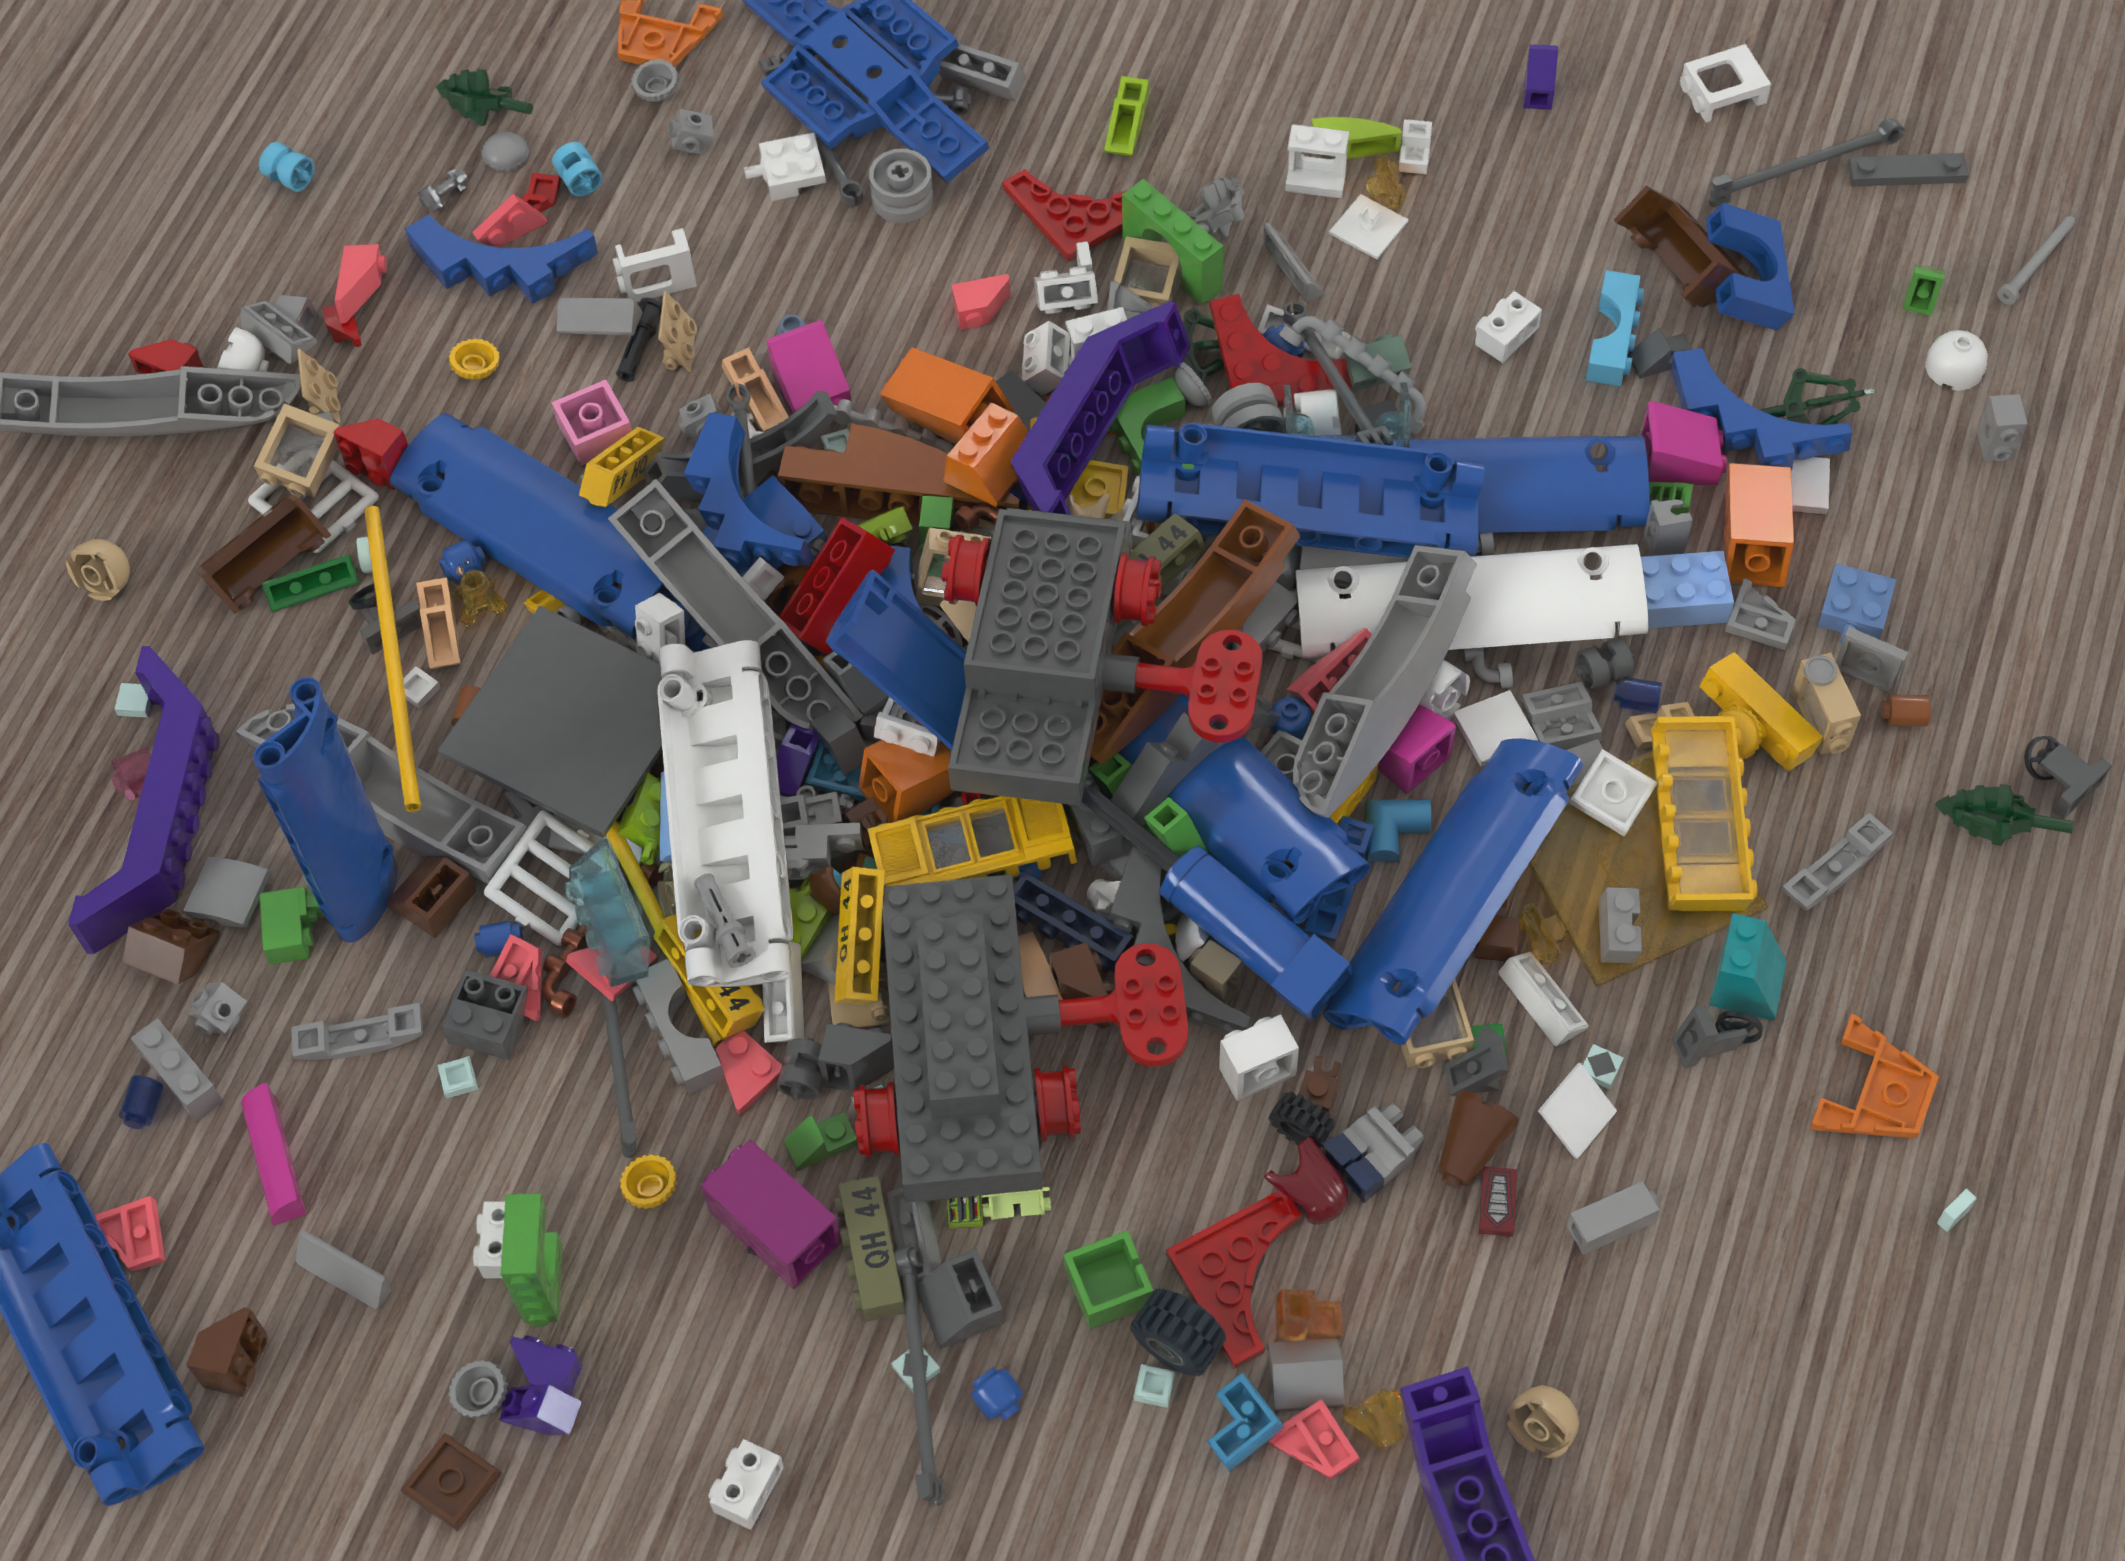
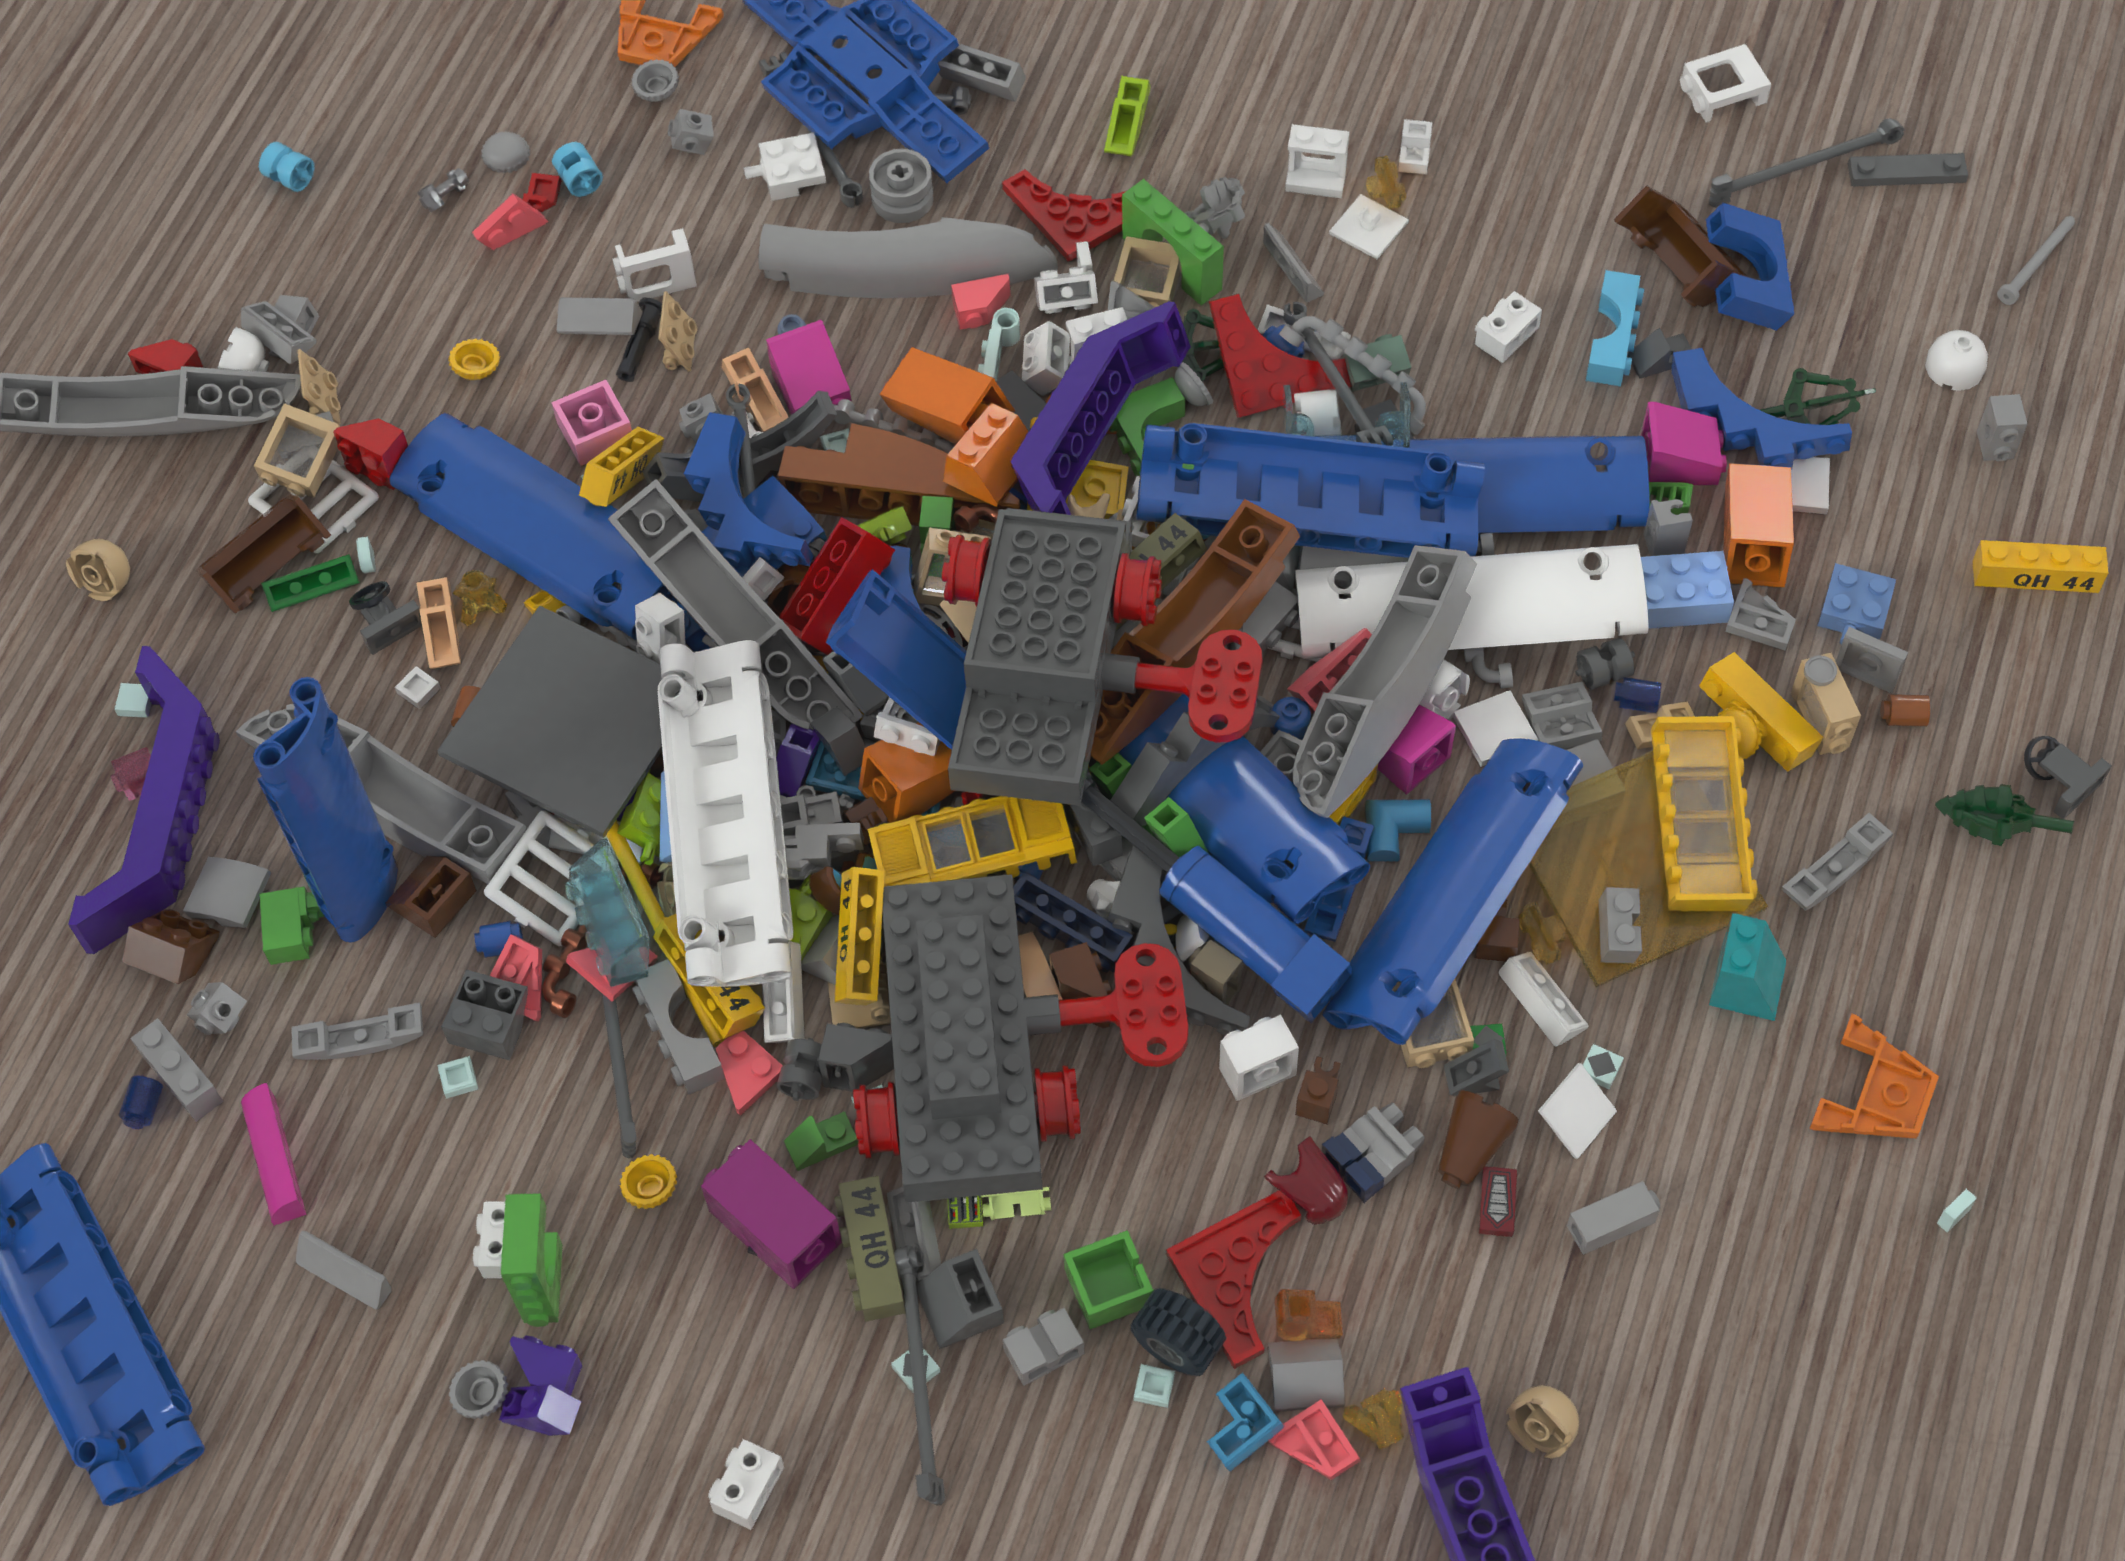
(134, 1233): coral wing -> none
(227, 1353): reddish brown slope -> none
(341, 331): red slope -> none
(358, 278): coral slope -> none
(392, 660): yellow piece -> none
(450, 1481): reddish brown tile -> none
(460, 559): blue head -> none
(473, 97): dark green bar -> none
(493, 267): blue arch -> none
(728, 932): light grey pin -> none
(900, 260): none -> light grey slope
(997, 1394): blue head -> none
(1003, 332): none -> light aqua plate
(1044, 1346): none -> light grey brick
(1248, 407): light grey wheel -> none
(1301, 1119): black tyre -> none
(1365, 135): lime slope -> none
(1540, 77): dark purple slope -> none
(1613, 792): white tile -> none
(1701, 1038): dark grey piece -> none
(1923, 289): bright green slope -> none
(2040, 566): none -> yellow brick

